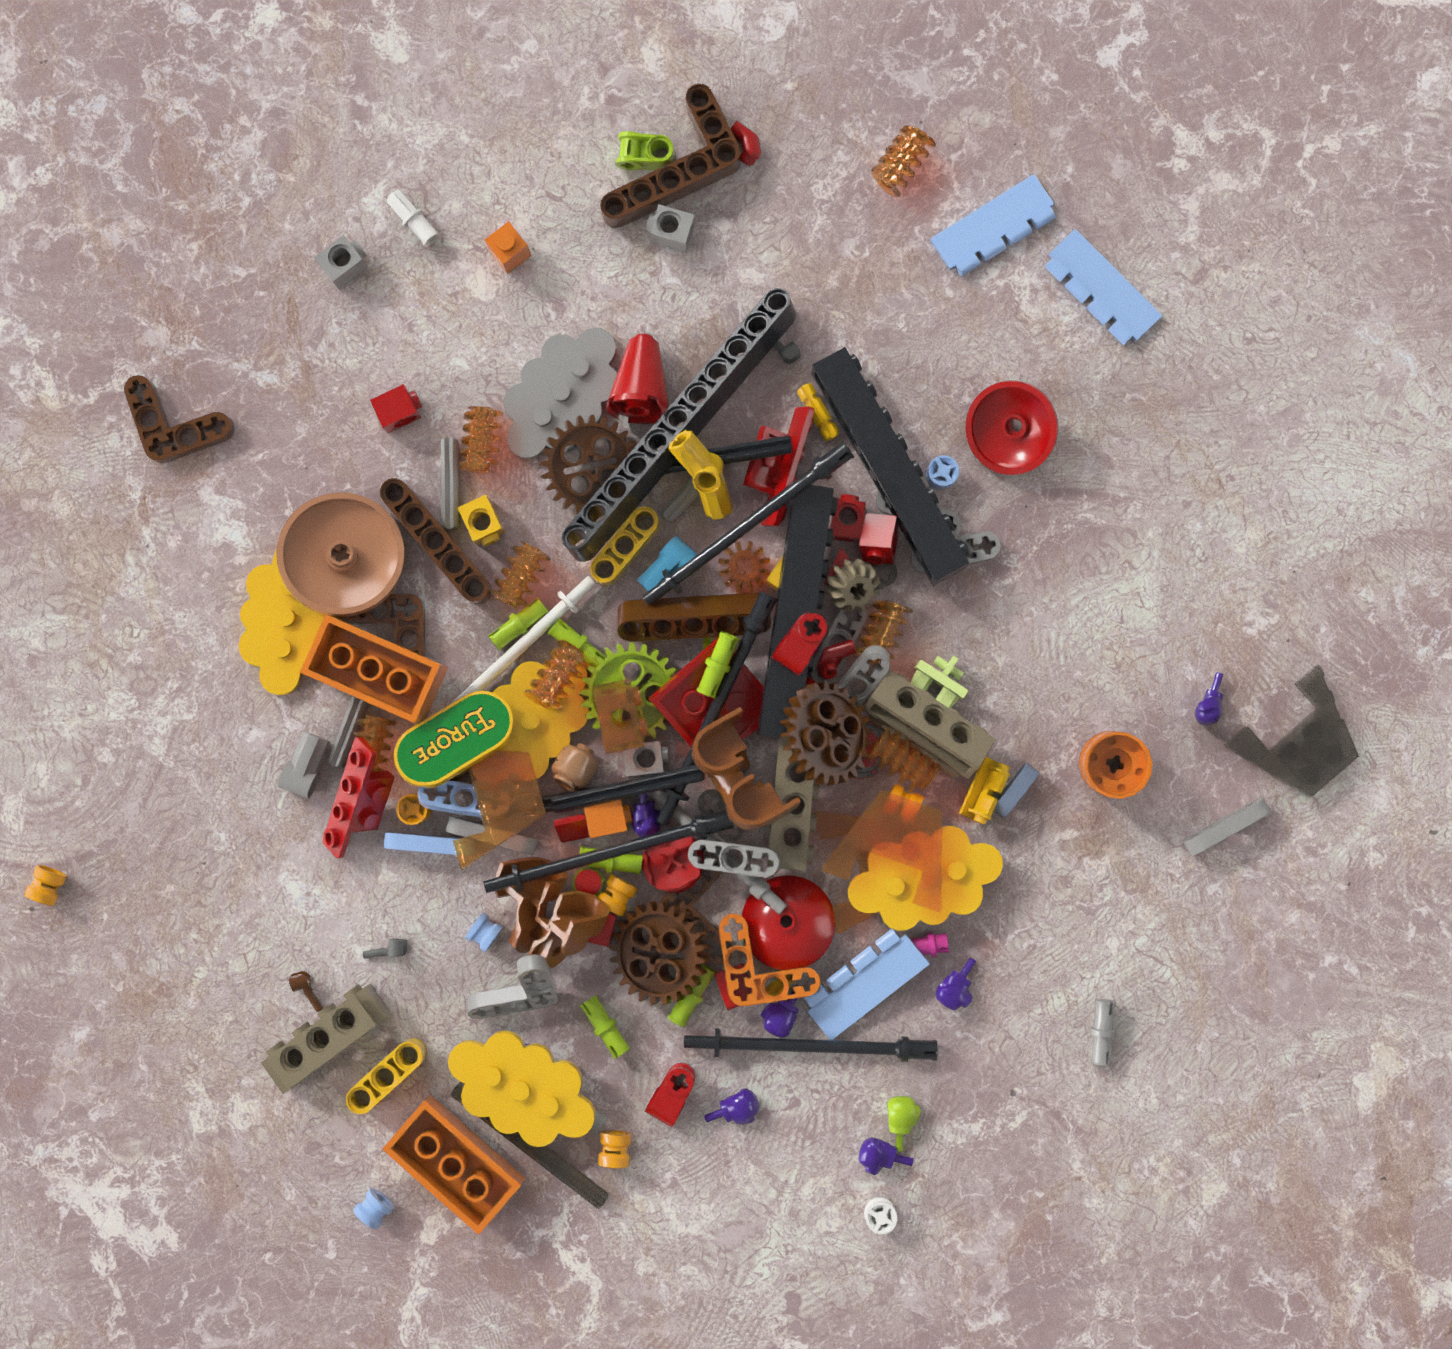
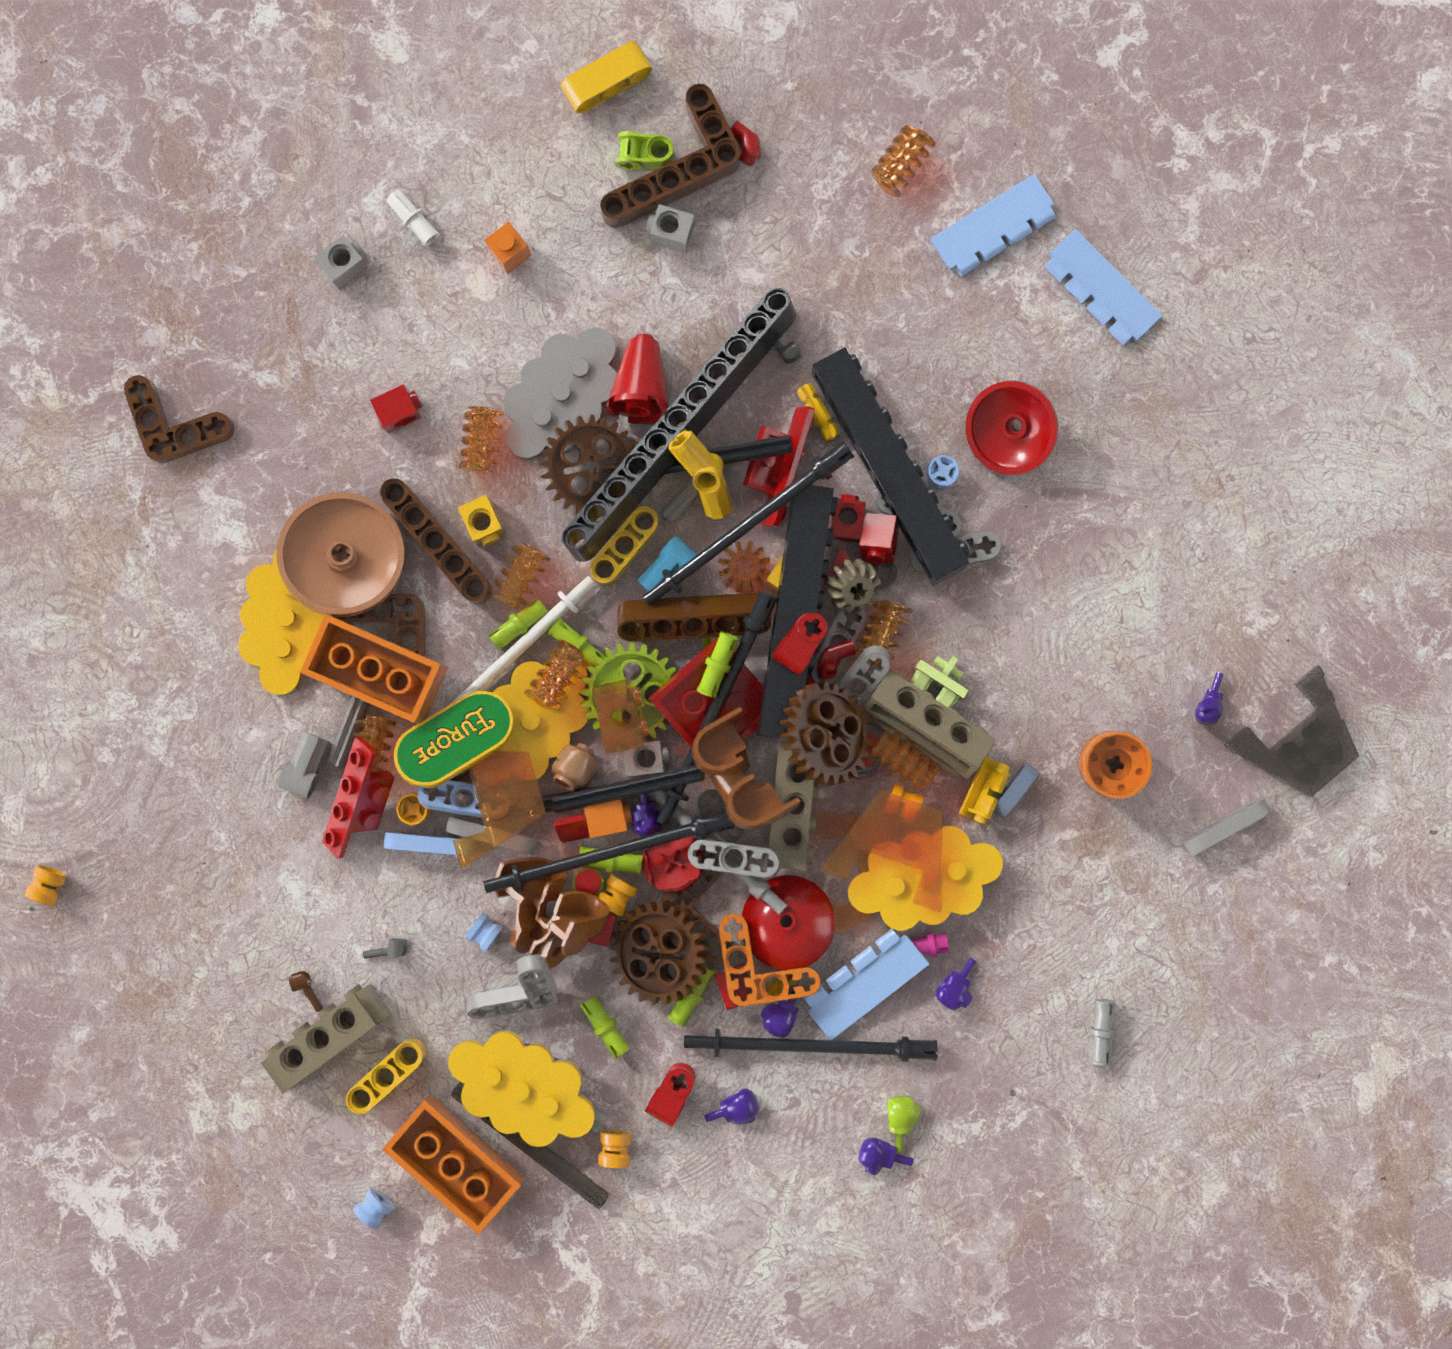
(450, 483): light grey axle -> none
(606, 77): none -> yellow beam
(882, 1221): white wheel -> none

